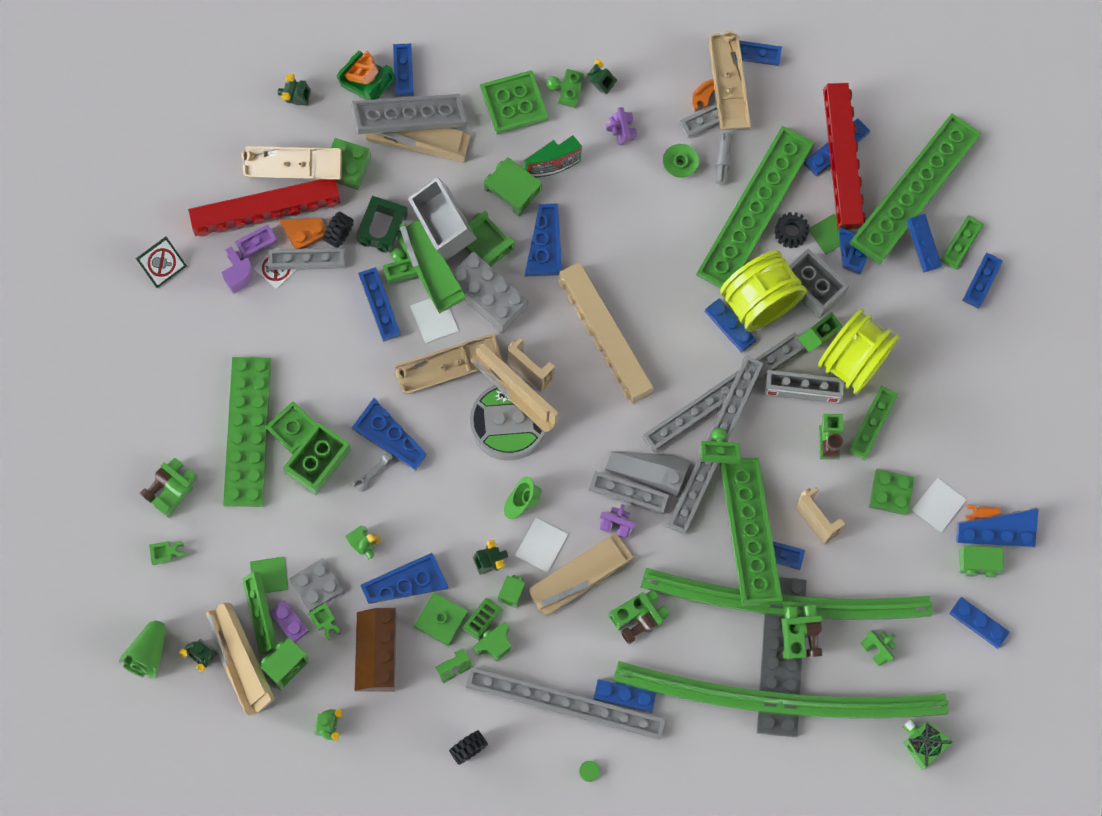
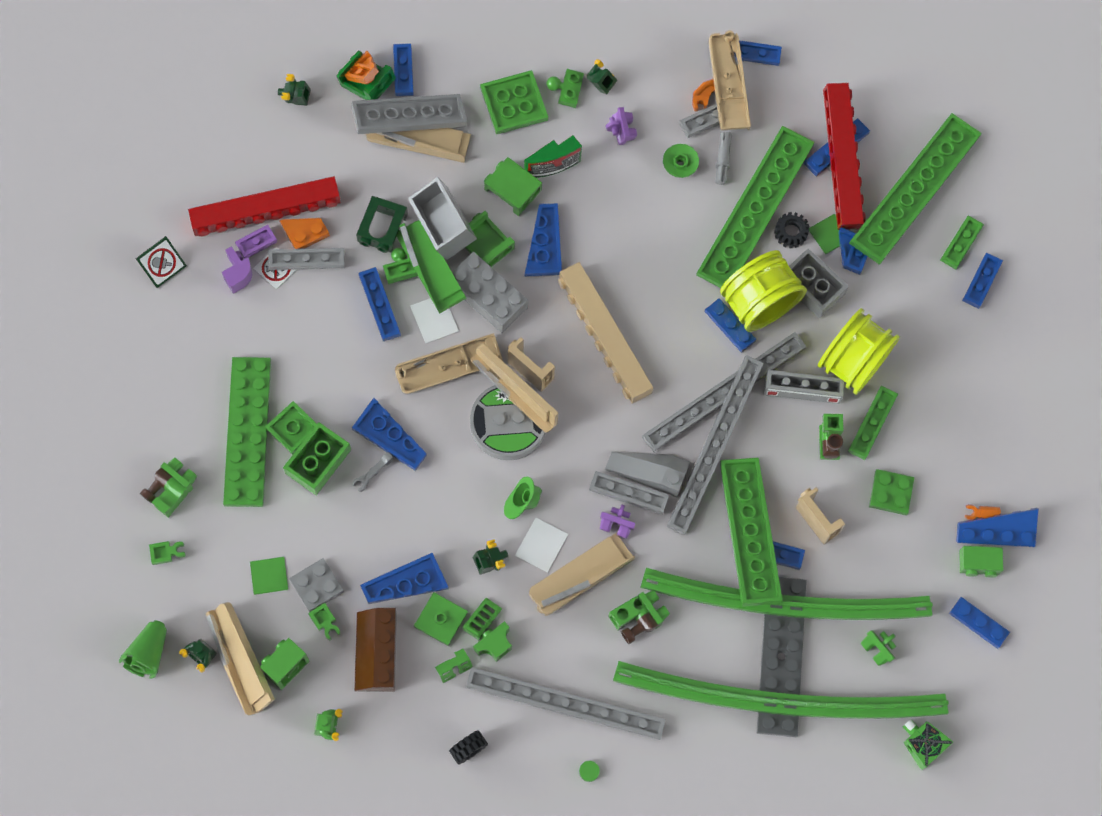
(259, 613): bright green plate -> none
(288, 621): medium lavender plate -> none
(292, 162): tan piece -> none
(338, 229): black tyre -> none
(354, 163): bright green brick -> none
(362, 541): bright green piece -> none
(511, 591): bright green brick -> none
(624, 696): blue plate -> none
(719, 450): bright green plate -> none
(797, 628): bright green hips -> none
(820, 332): bright green brick -> none
(924, 243): blue plate -> none
(939, 505): white sticker -> none

